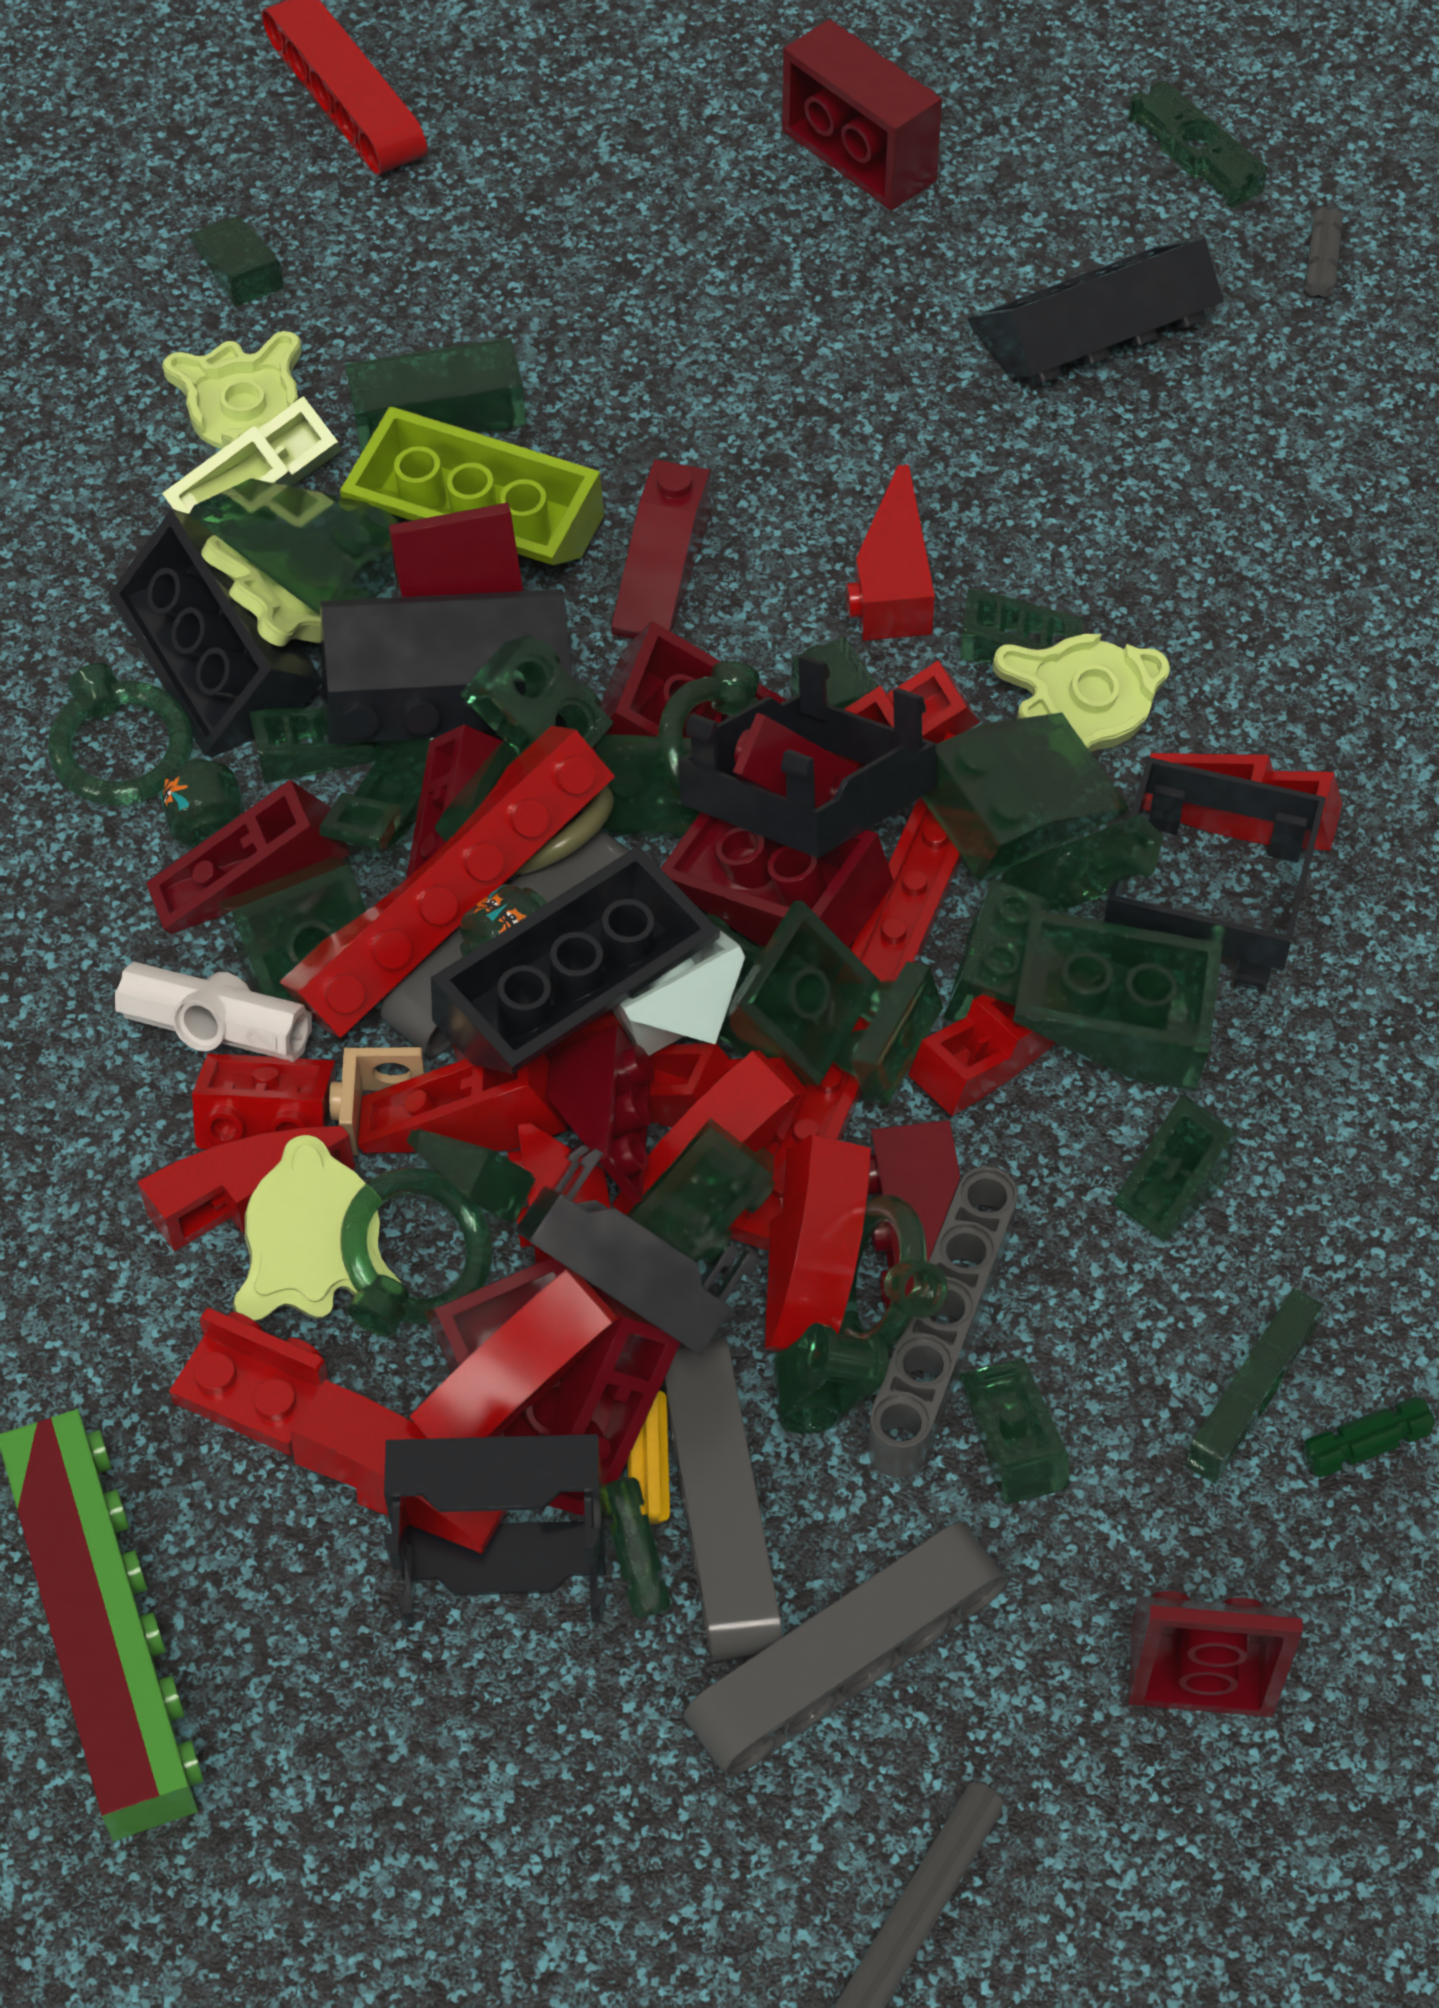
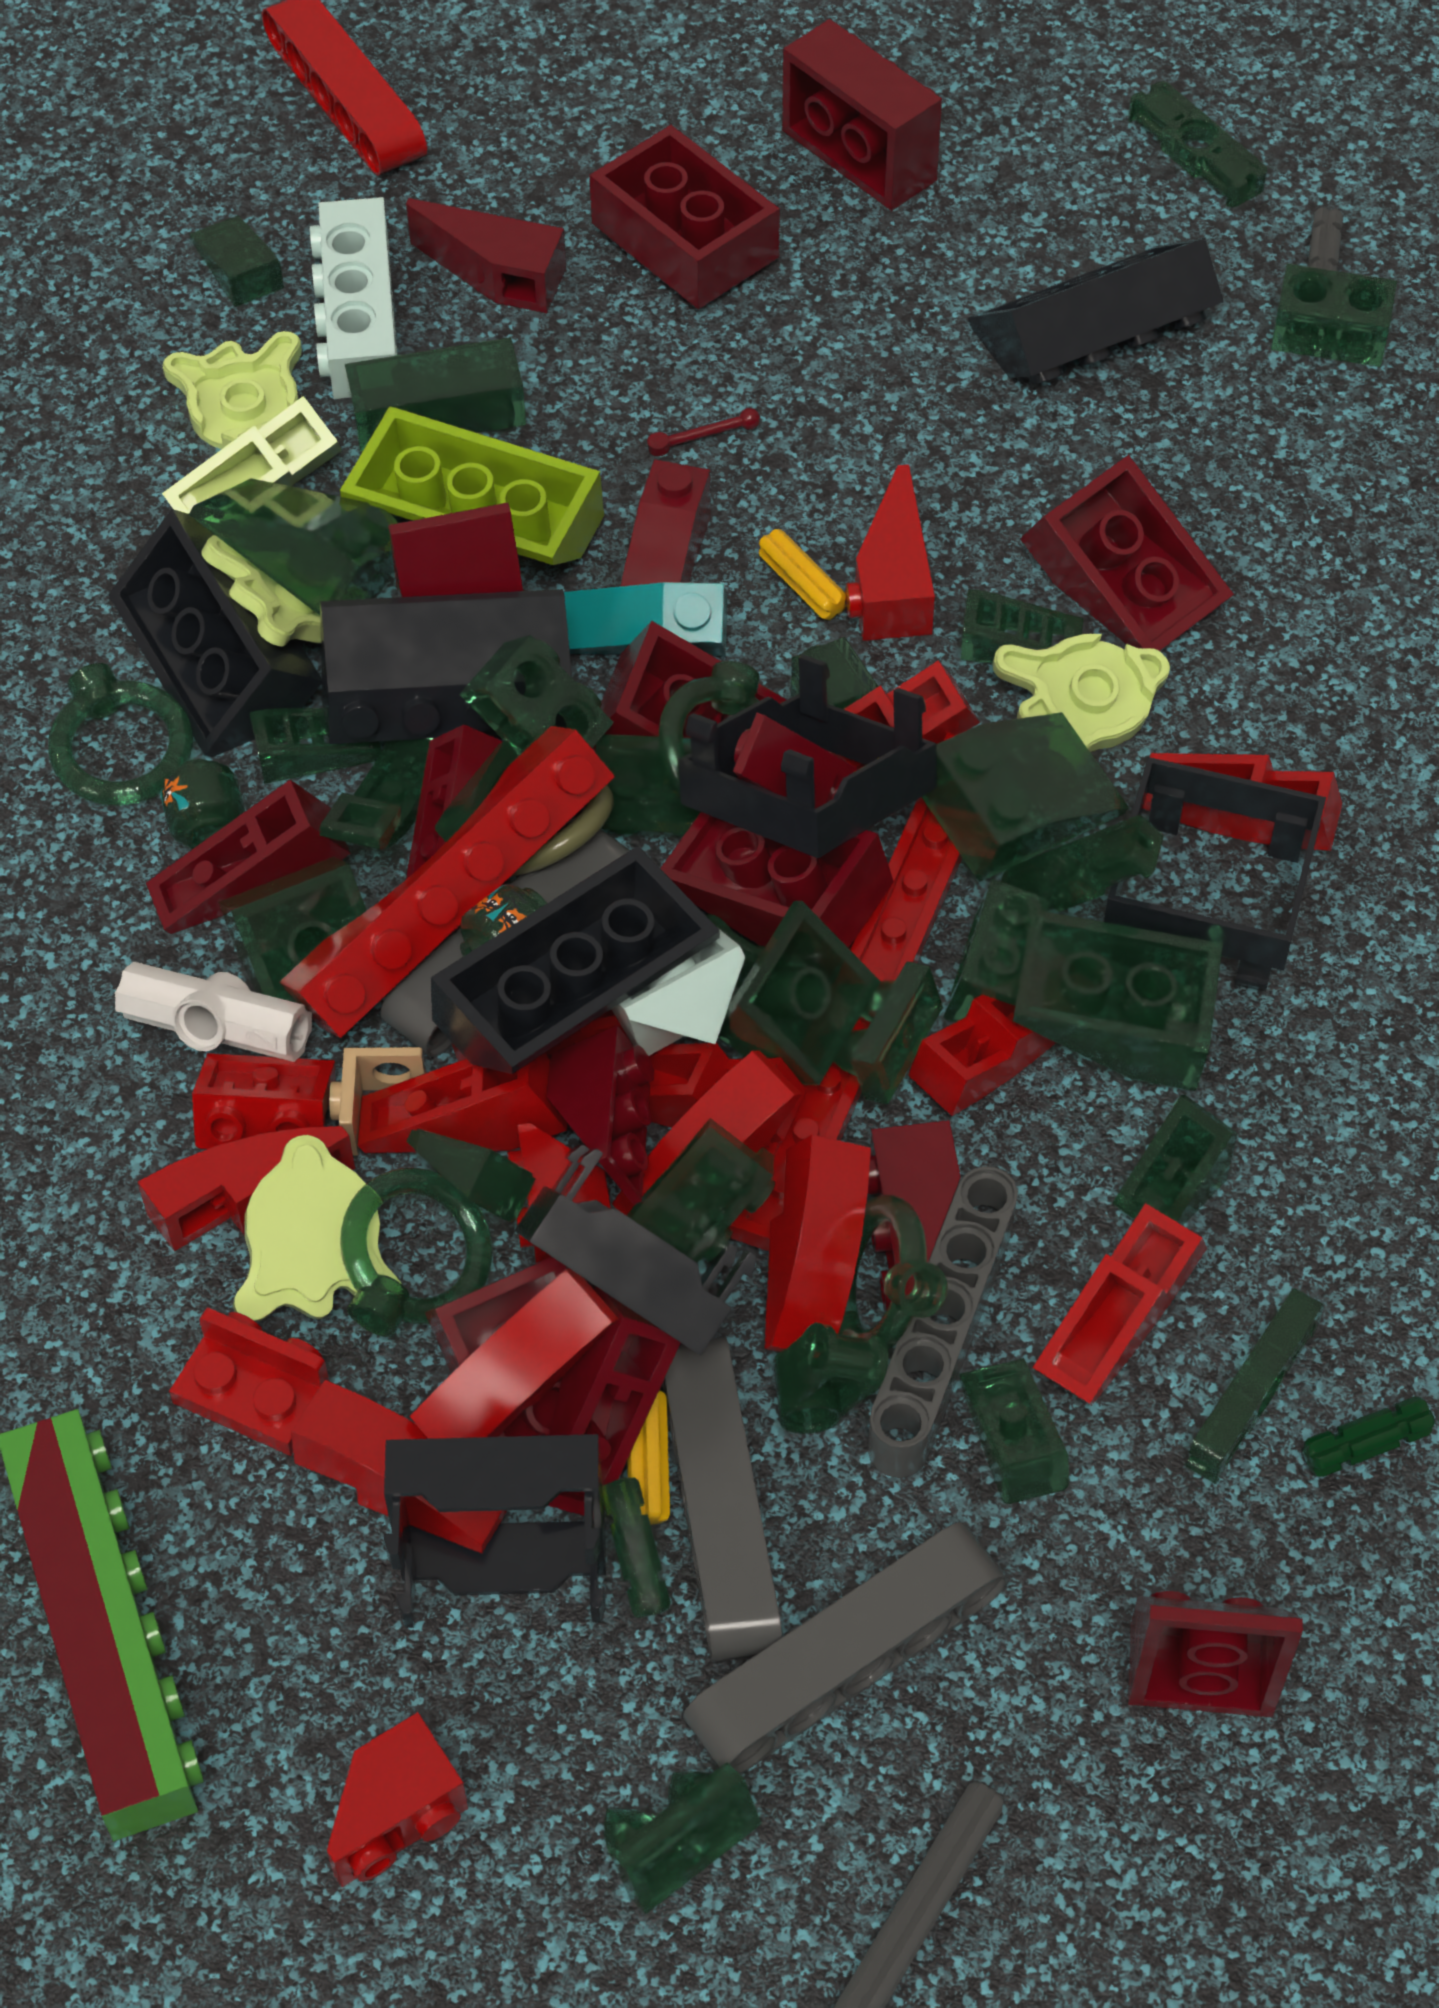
(354, 287): none -> light aqua brick
(392, 1797): none -> red slope
(495, 254): none -> dark red slope
(614, 616): none -> teal slope
(660, 443): none -> dark red hinge
(666, 1851): none -> clear green tile
(684, 216): none -> dark red brick
(802, 574): none -> yellow axle
(1120, 1304): none -> red slope
(1127, 559): none -> dark red slope
(1334, 315): none -> clear green brick

